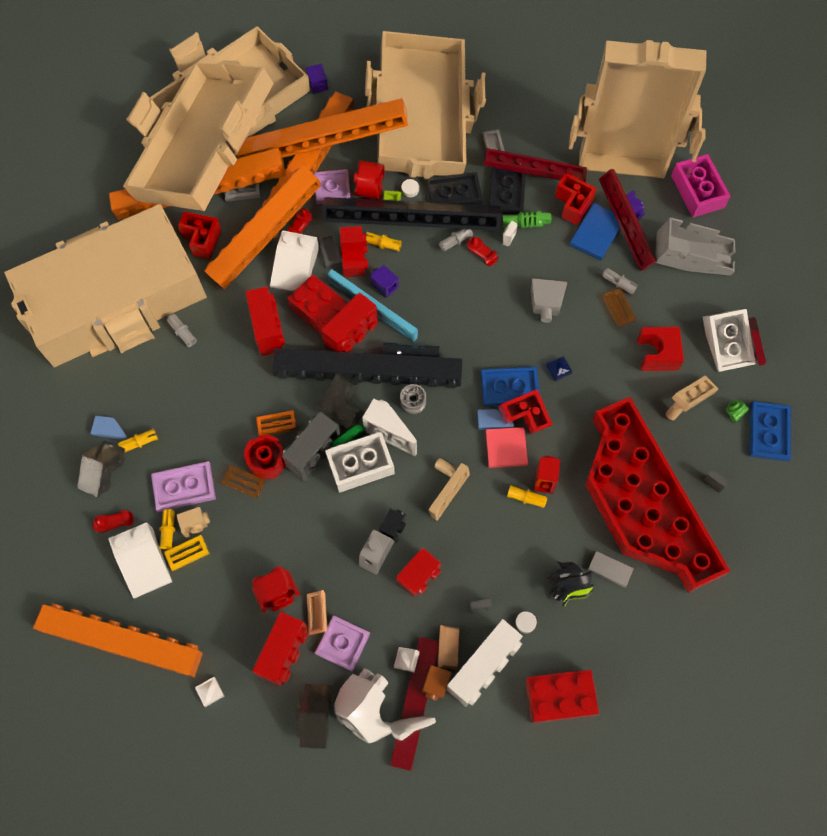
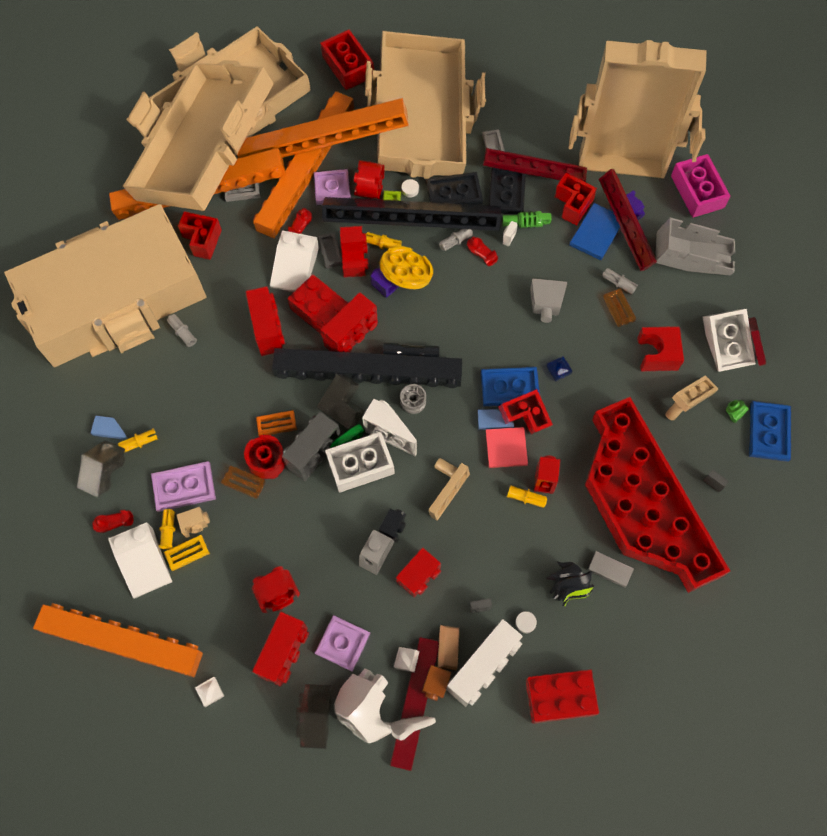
(263, 227): orange brick -> none
(316, 612): light nougat tile -> none
(317, 78): dark purple brick -> none
(346, 59): none -> red brick
(382, 312): medium azure tile -> none
(406, 268): none -> yellow tile

